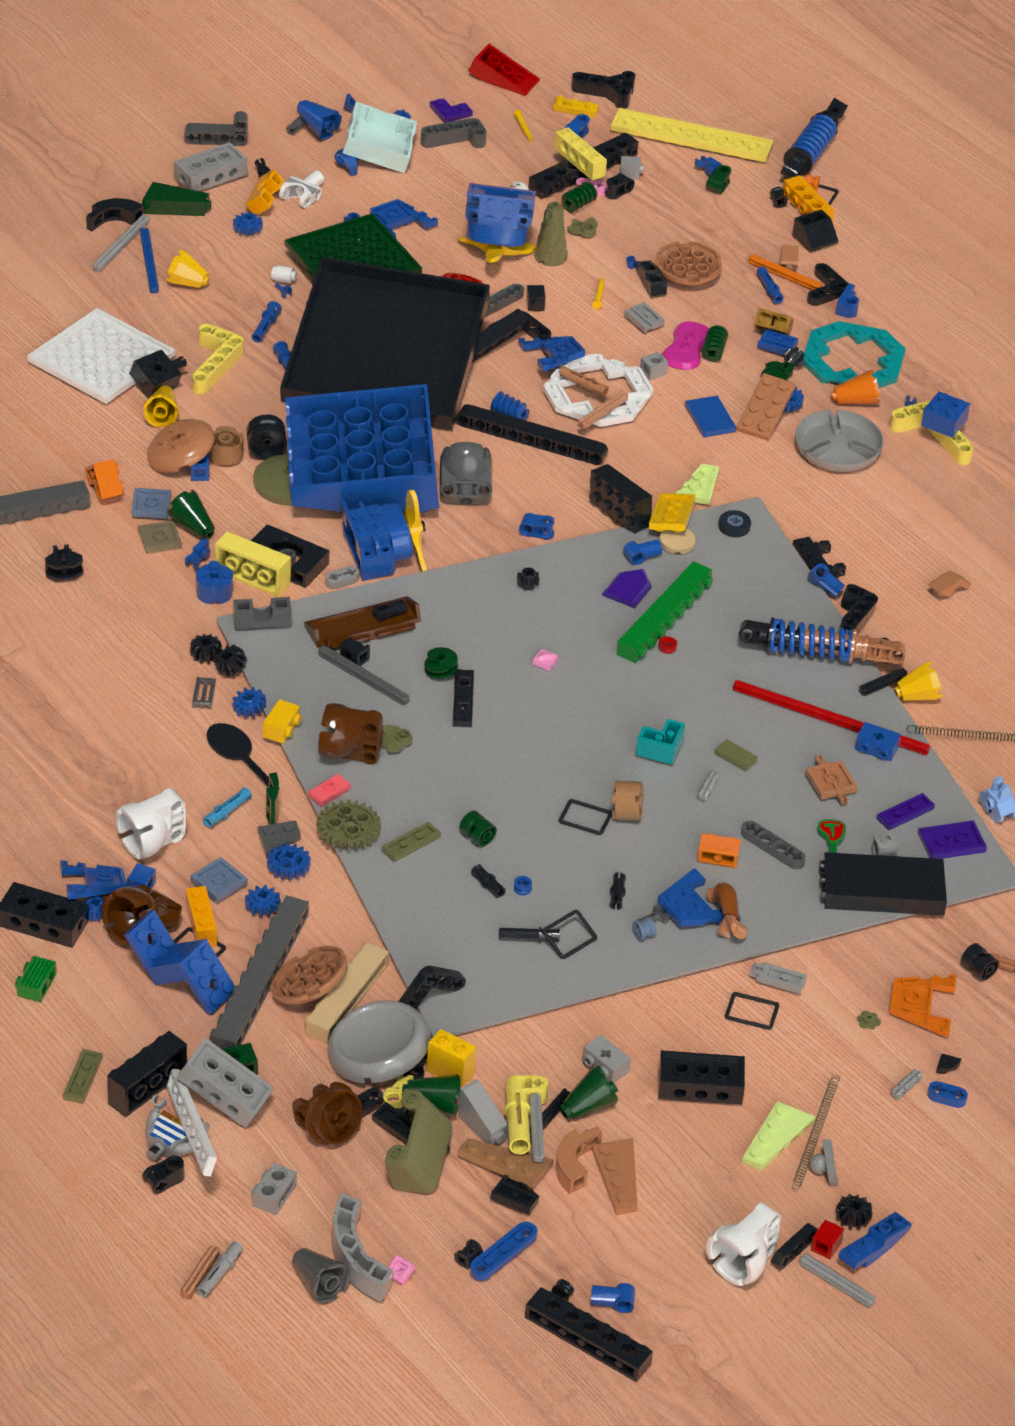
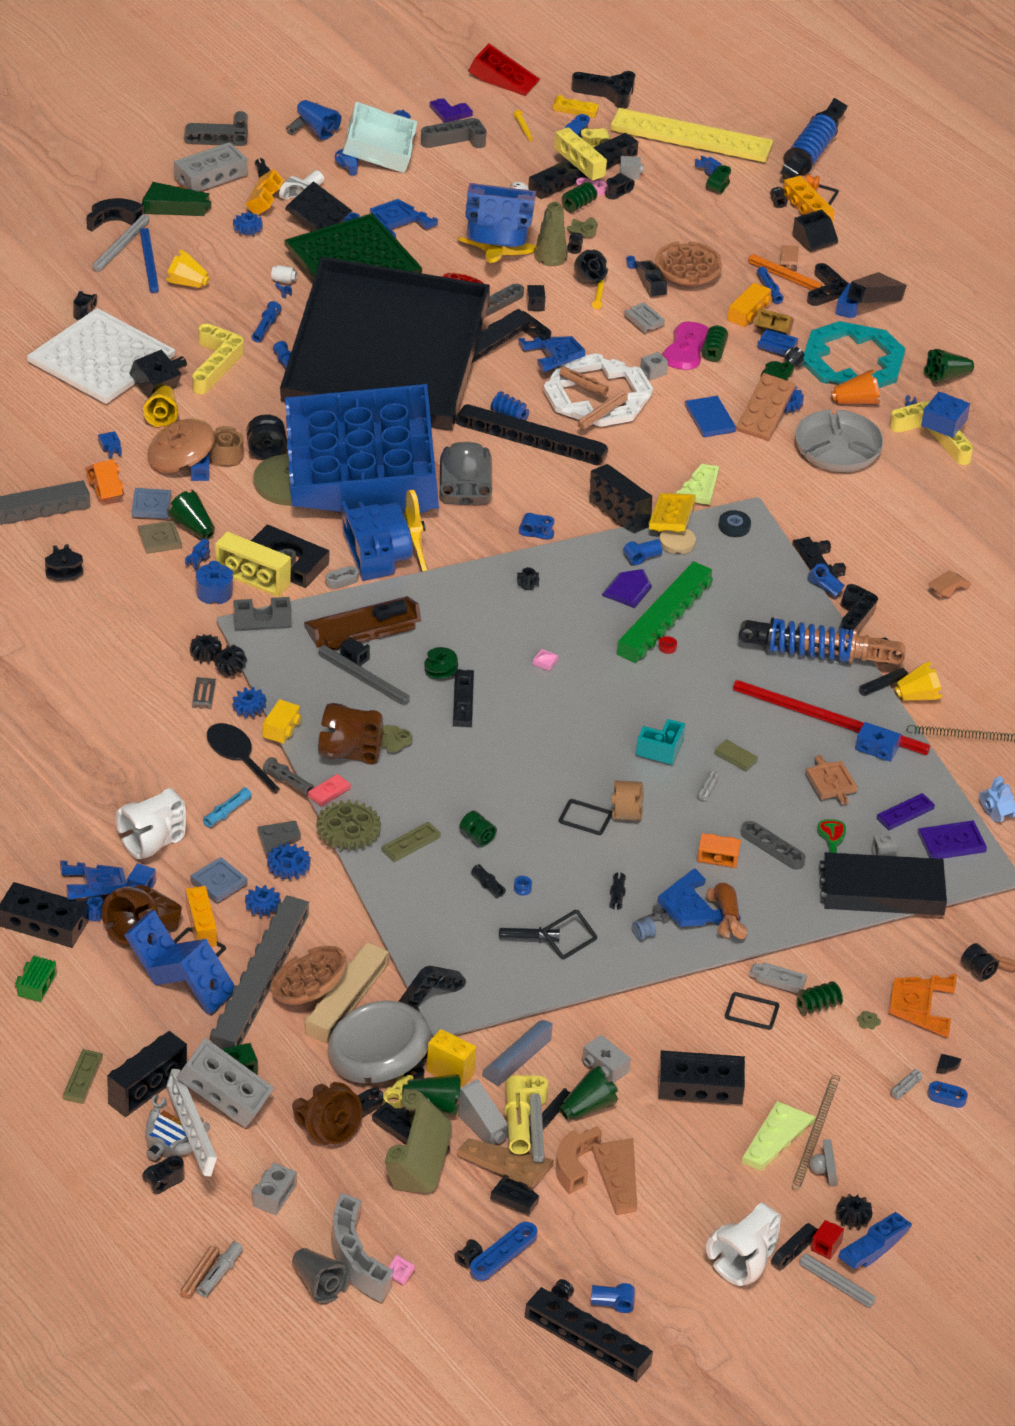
(83, 304): none -> black piece
(110, 442): none -> blue plate
(272, 799): dark green slope -> none
(276, 771): none -> dark grey pin
(317, 208): none -> black plate
(349, 103): blue slope -> none
(518, 1053): none -> sand blue brick
(575, 241): none -> black bush
(590, 266): none -> black cylinder
(595, 136): none -> light yellow piece
(746, 306): none -> light orange brick
(819, 997): none -> dark green piece
(876, 288): none -> black slope
(946, 365): none -> dark green cone

